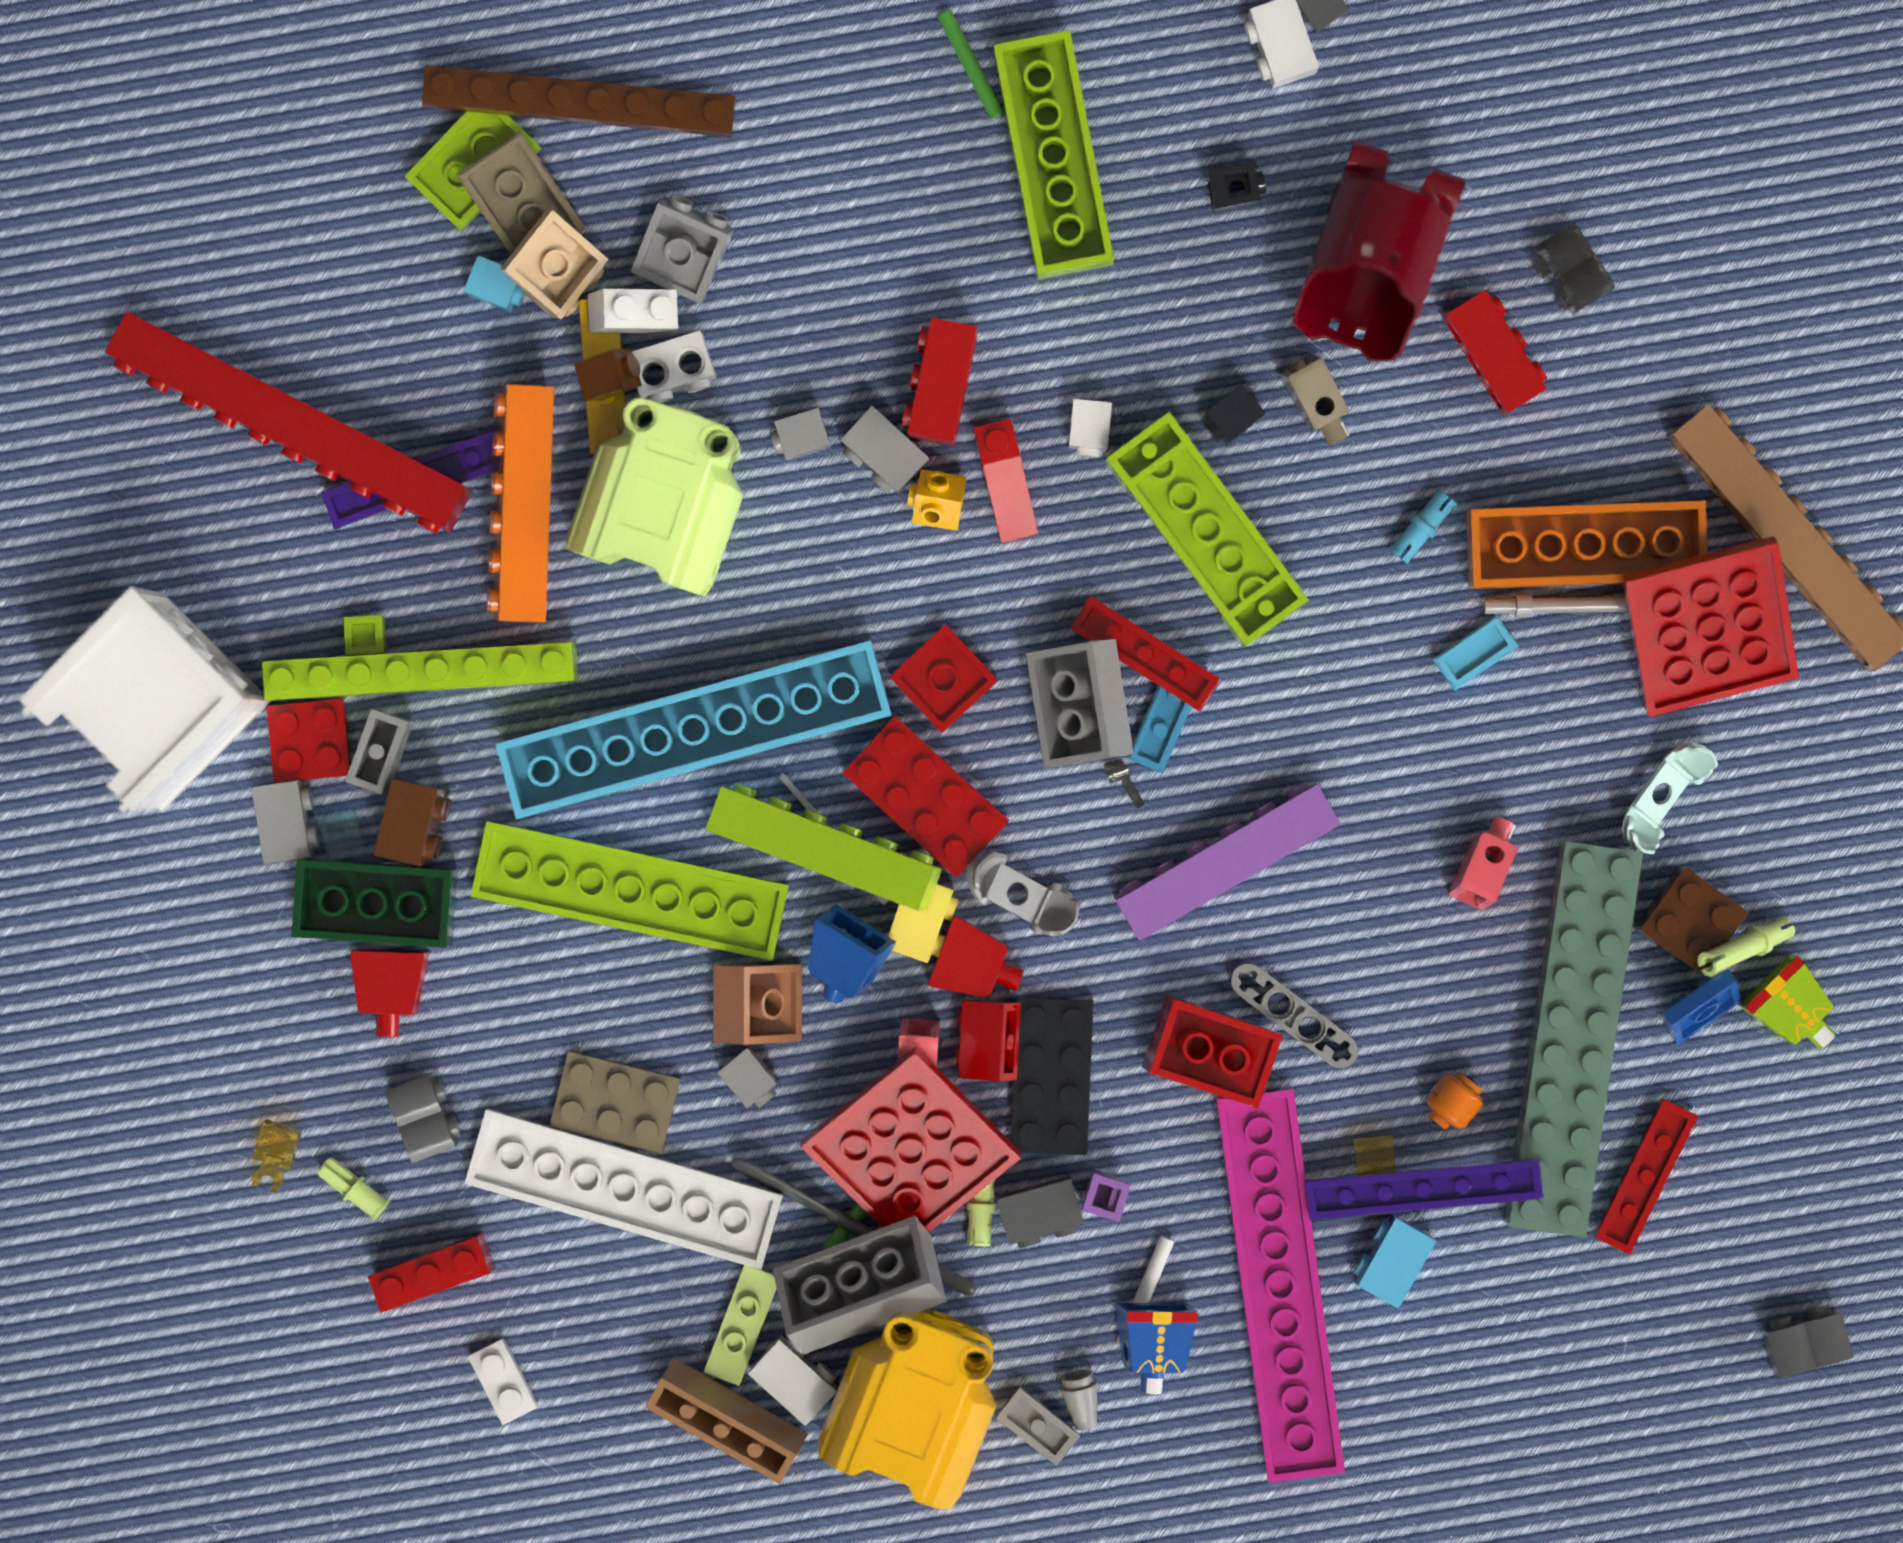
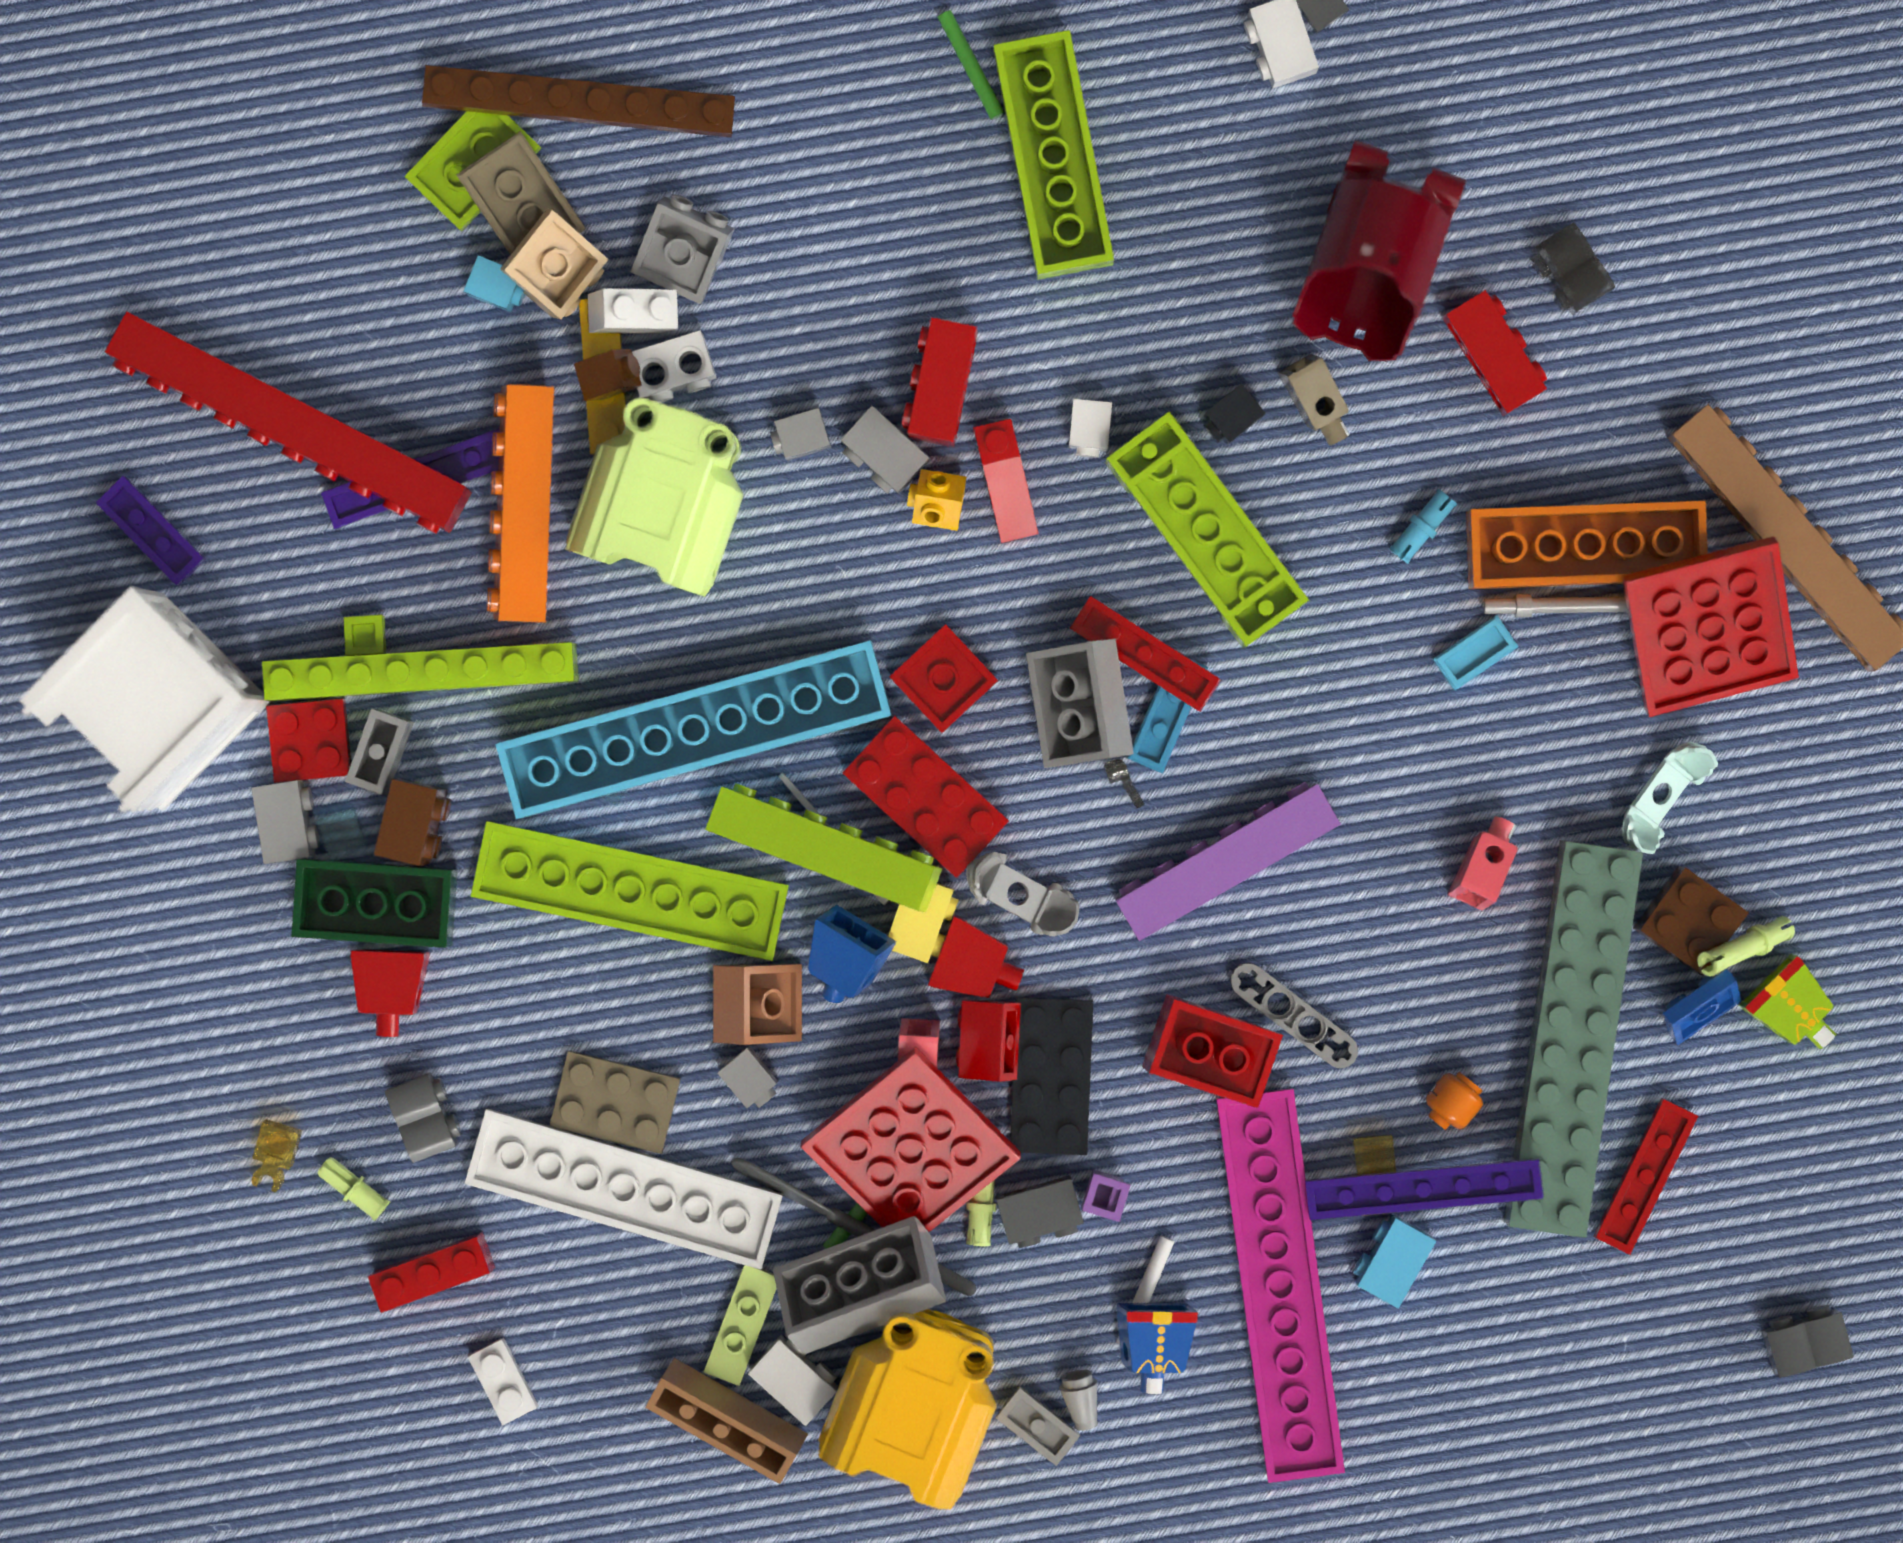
(150, 530): none -> dark purple plate
(1222, 178): black brick -> none

